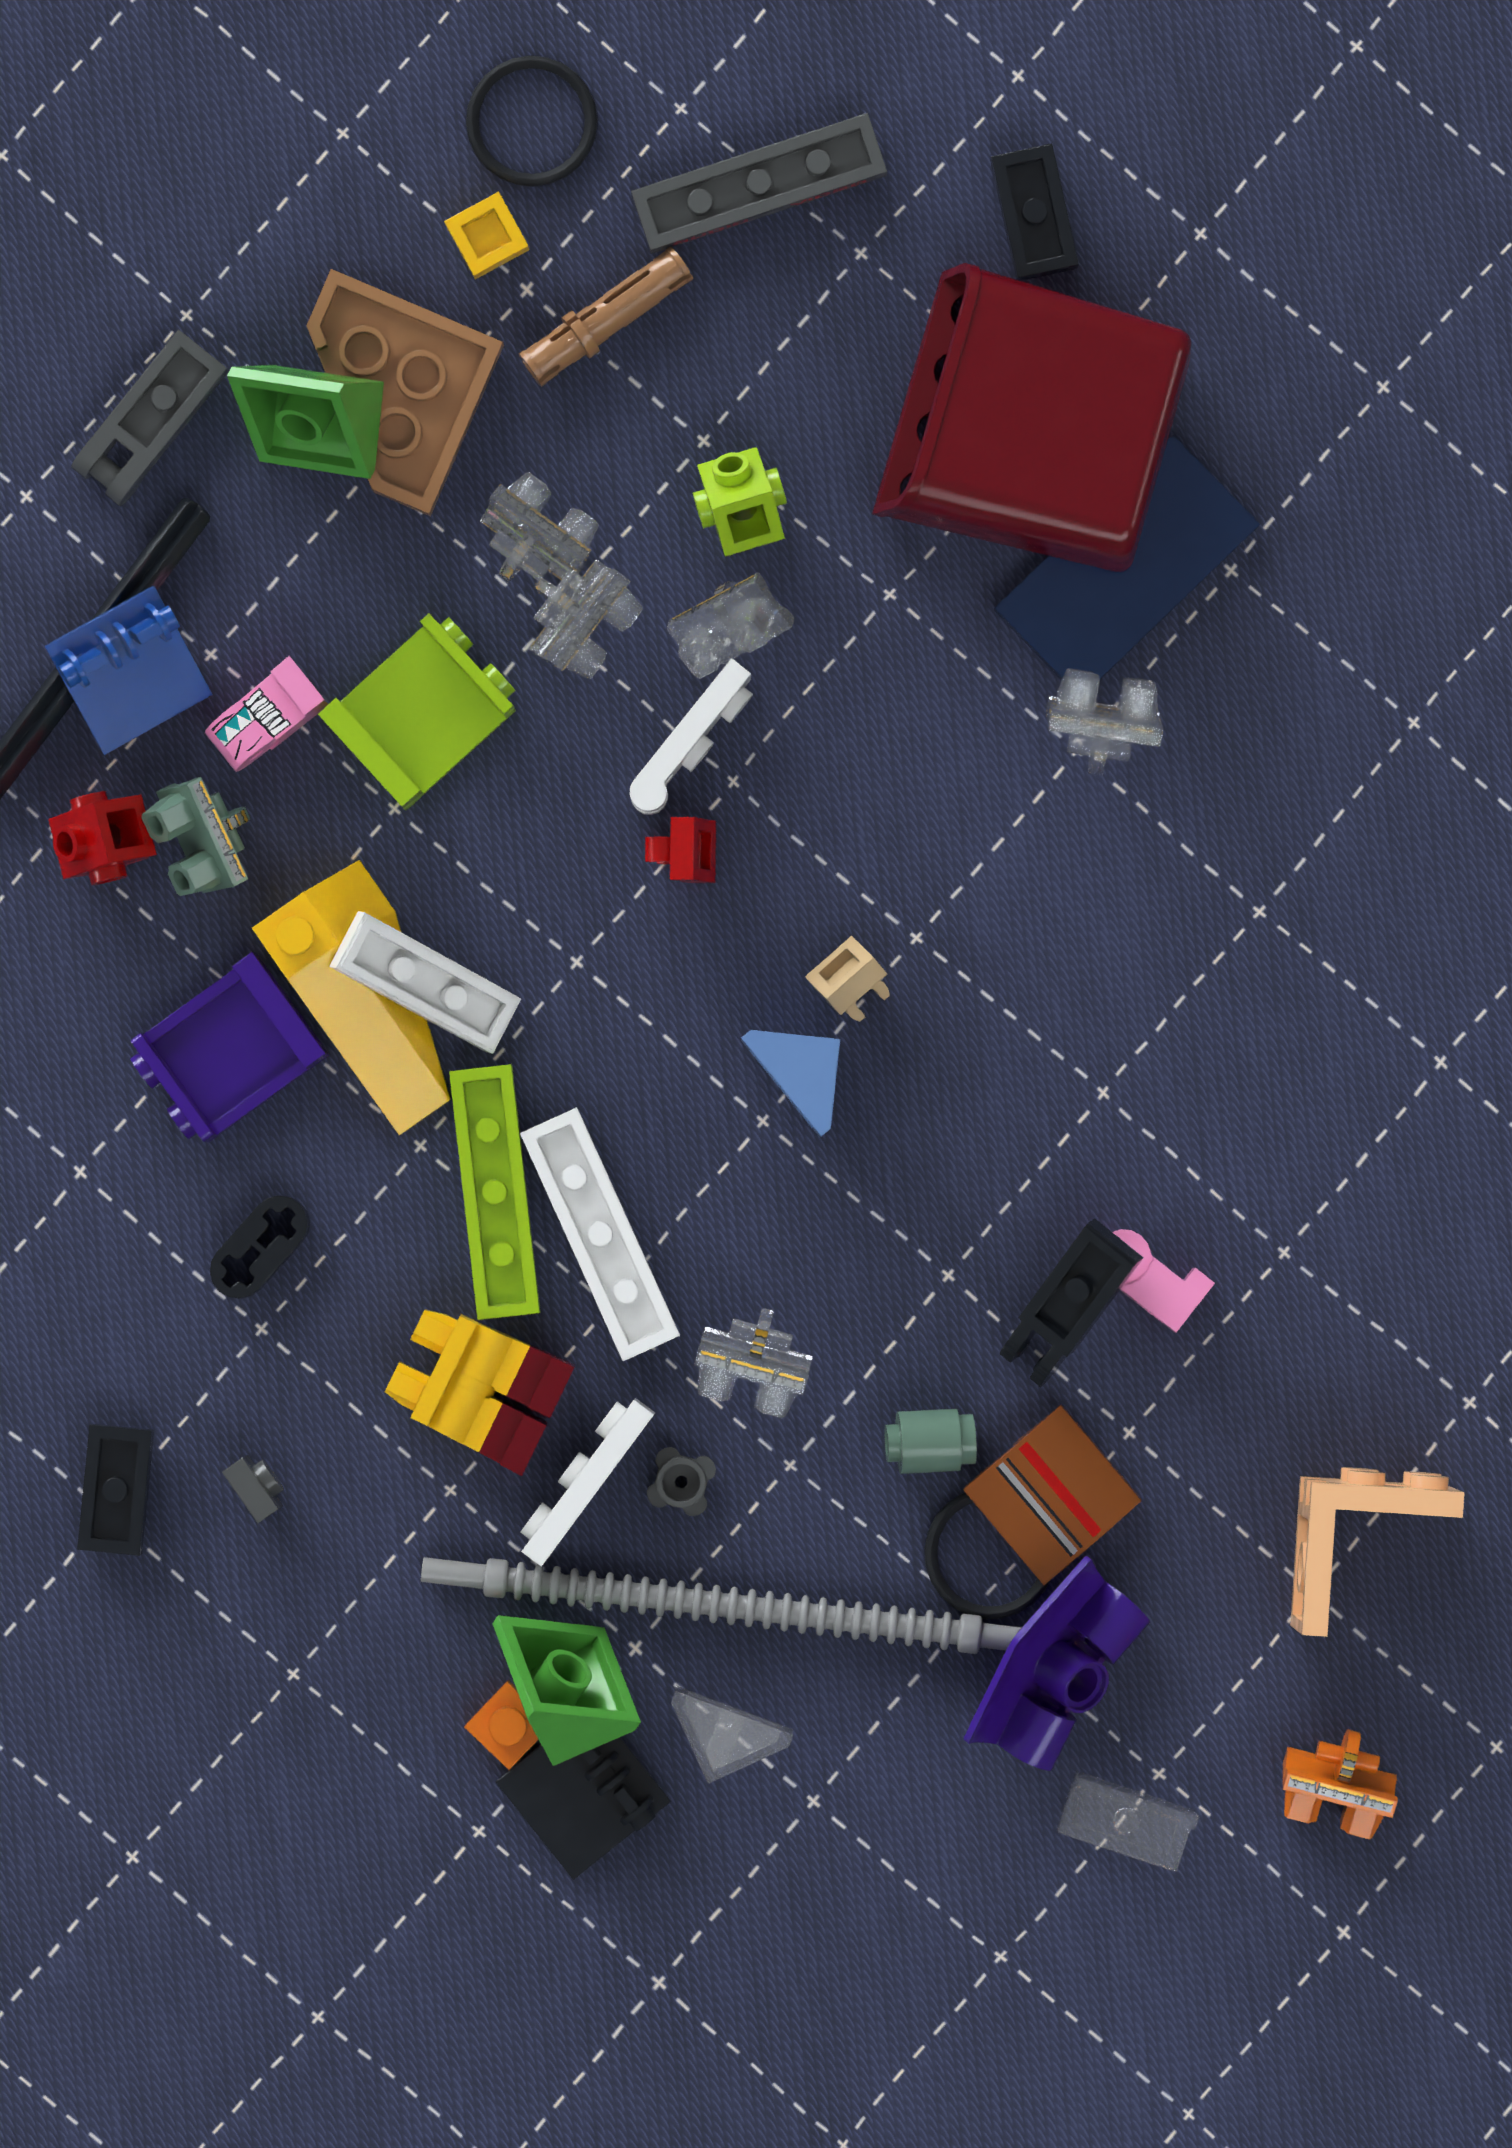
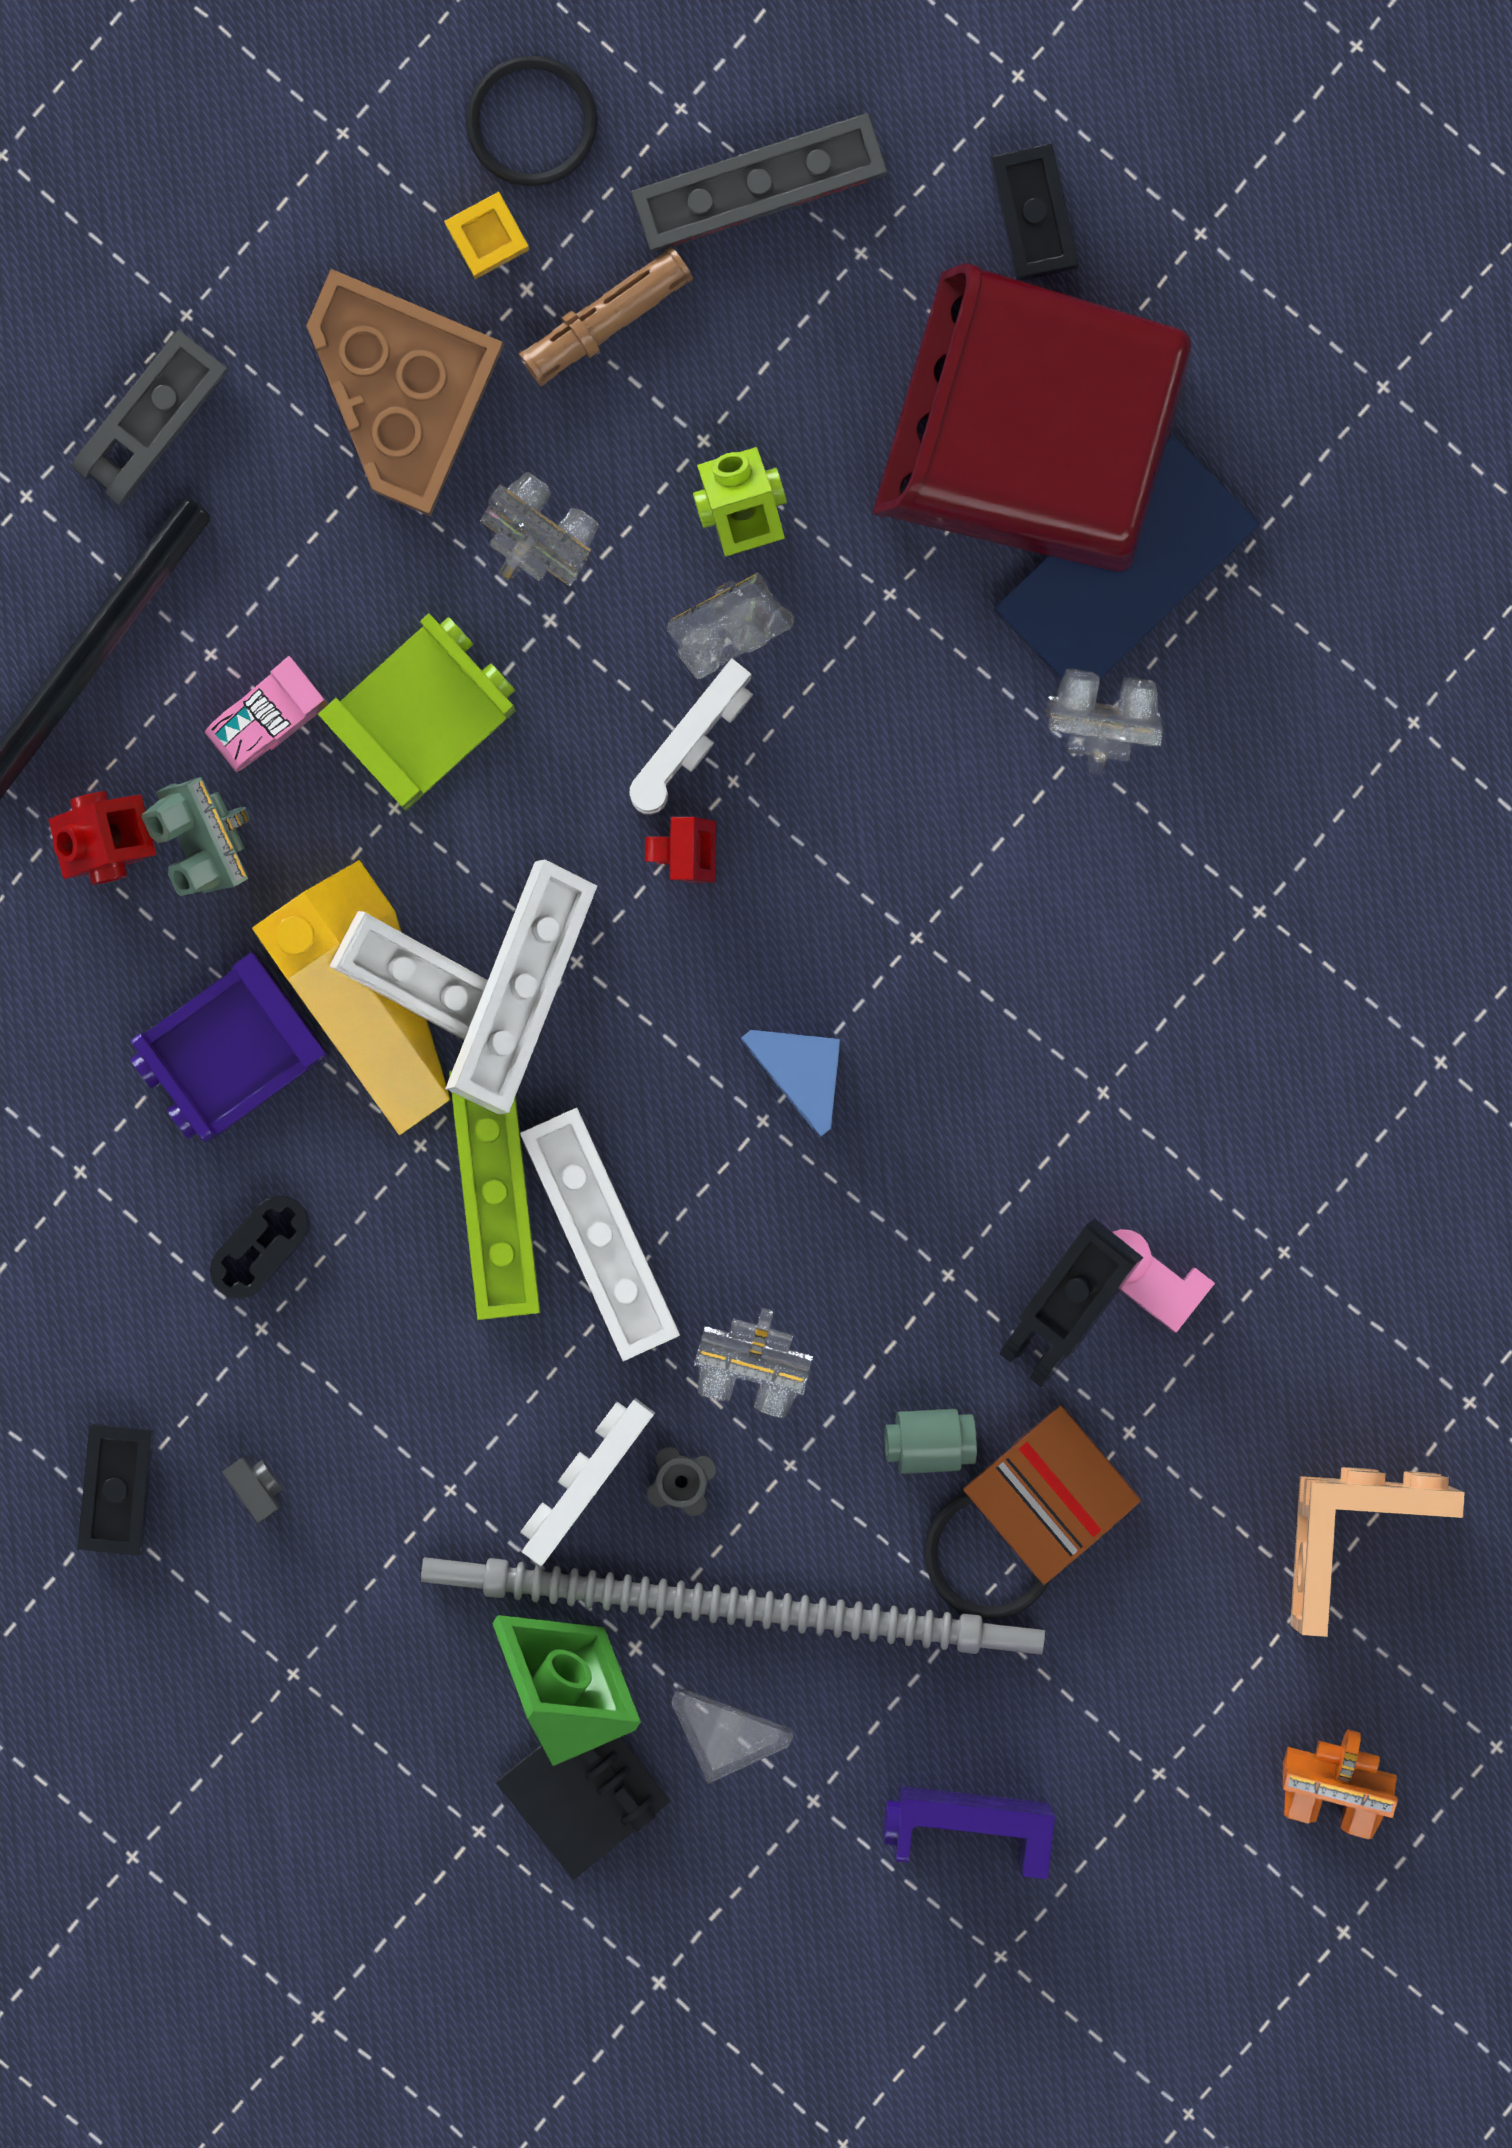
(128, 669): blue hinge -> none
(310, 418): bright green slope -> none
(461, 1388): yellow hips -> none
(503, 1726): orange plate -> none
(521, 987): none -> white plate
(575, 611): clear hips -> none
(847, 976): tan tile -> none
(973, 1813): none -> dark purple panel
(1056, 1667): dark purple panel -> none
(1126, 1821): clear panel -> none

